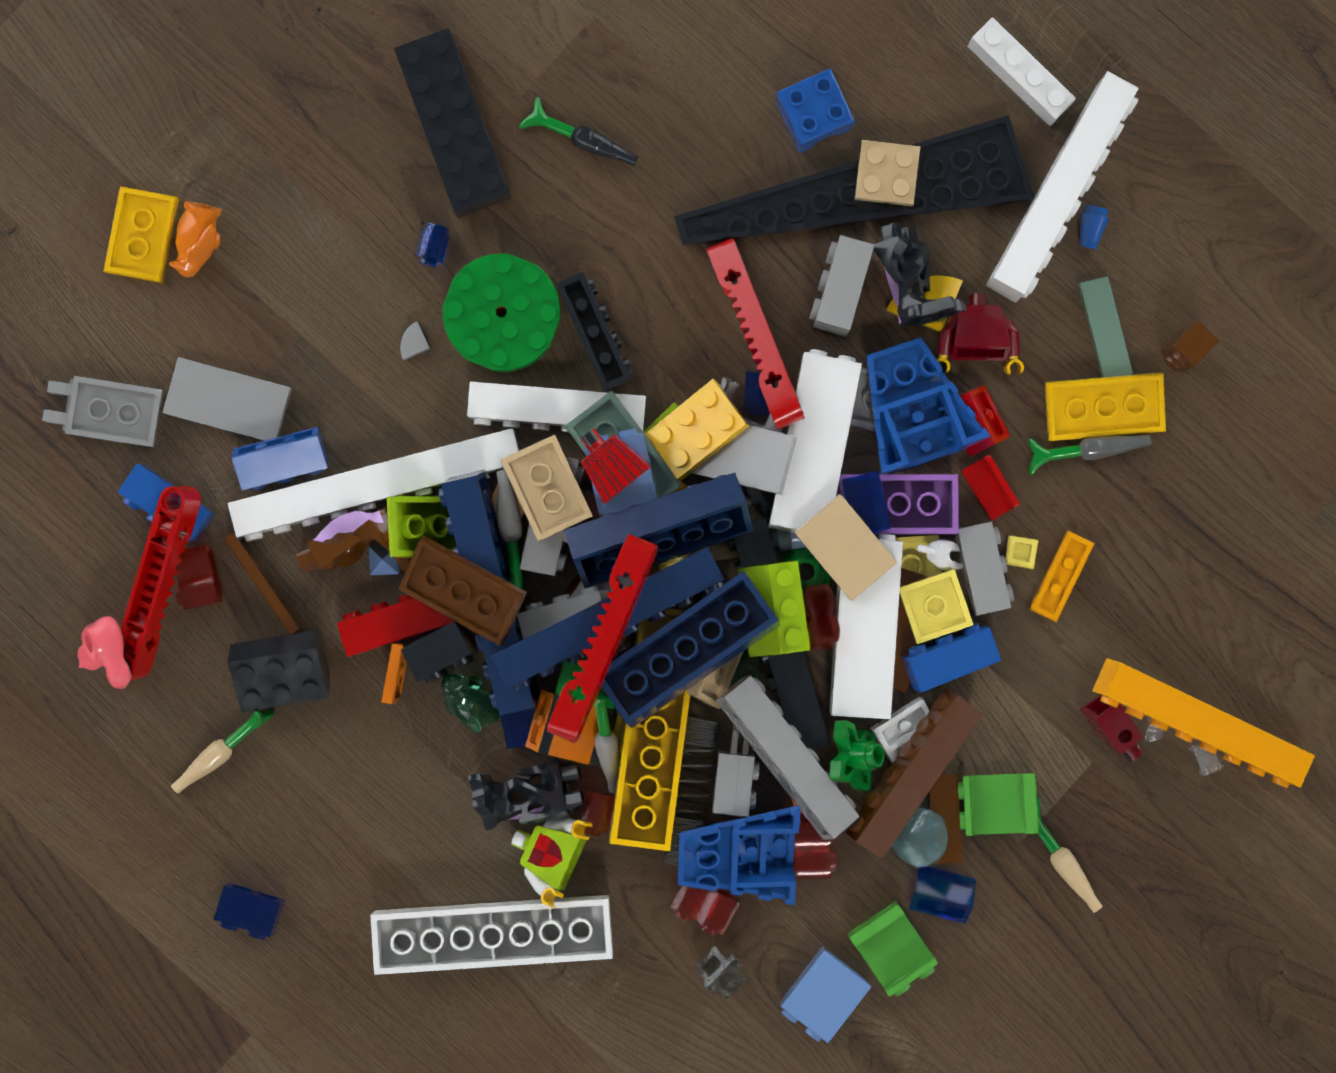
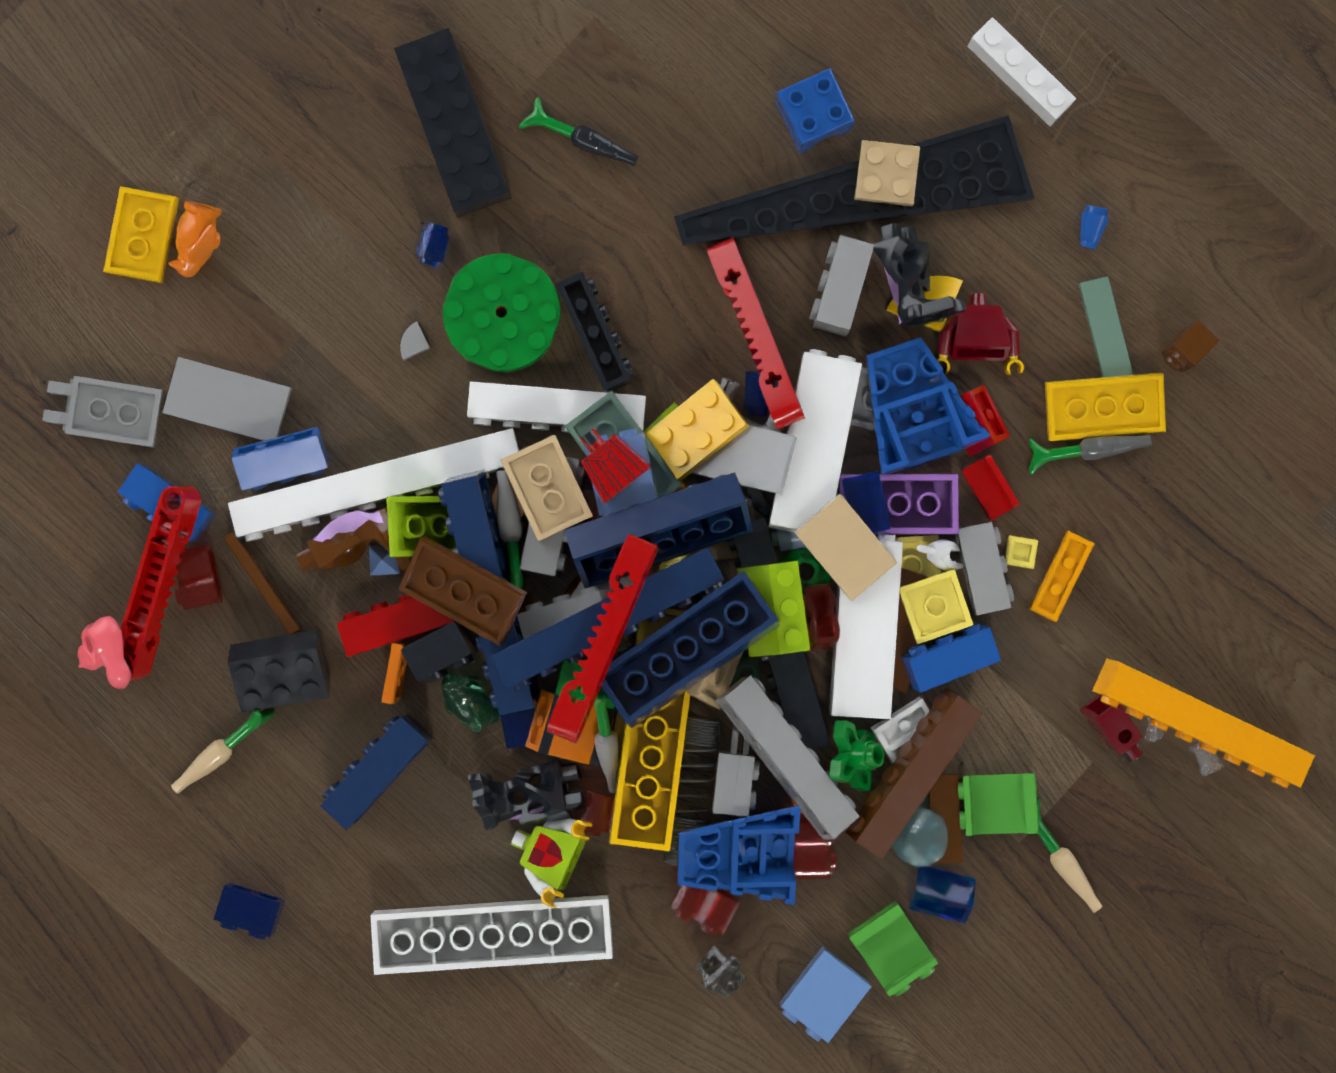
(376, 771): none -> dark blue brick
(1065, 182): white brick -> none

